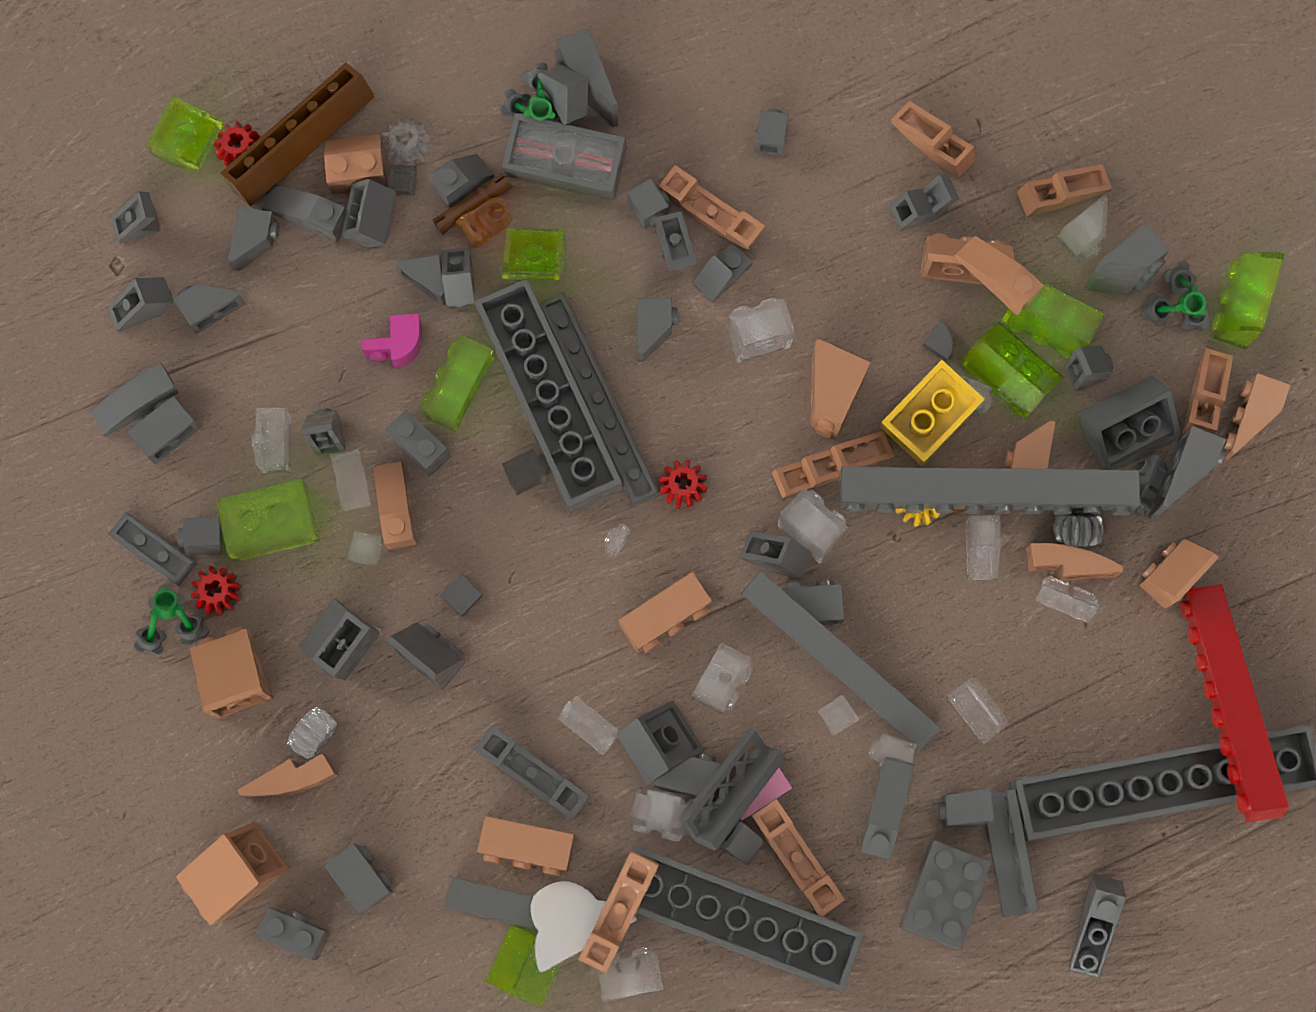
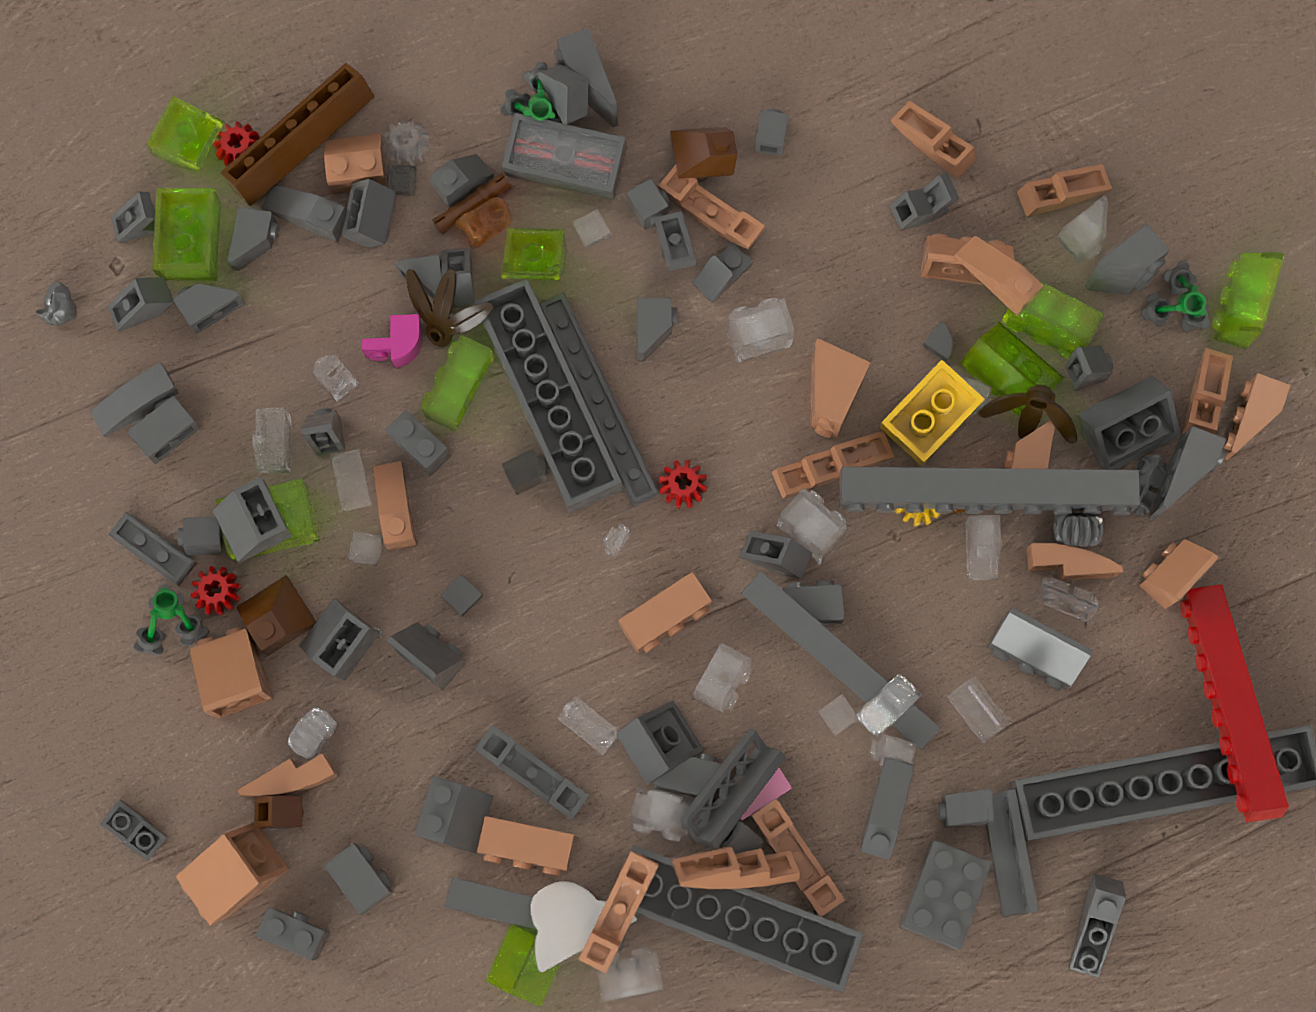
(57, 305): none -> dark grey piece
(133, 830): none -> dark grey slope
(186, 234): none -> clear neon green brick
(251, 520): none -> dark grey slope
(276, 616): none -> reddish brown slope
(278, 812): none -> reddish brown brick
(338, 385): none -> clear brick
(439, 325): none -> dark brown plant
(453, 814): none -> dark grey slope
(591, 229): none -> clear plate
(704, 152): none -> reddish brown slope
(735, 871): none -> nougat slope
(888, 705): none -> clear slope
(1035, 401): none -> dark brown plant
(1038, 649): none -> slope

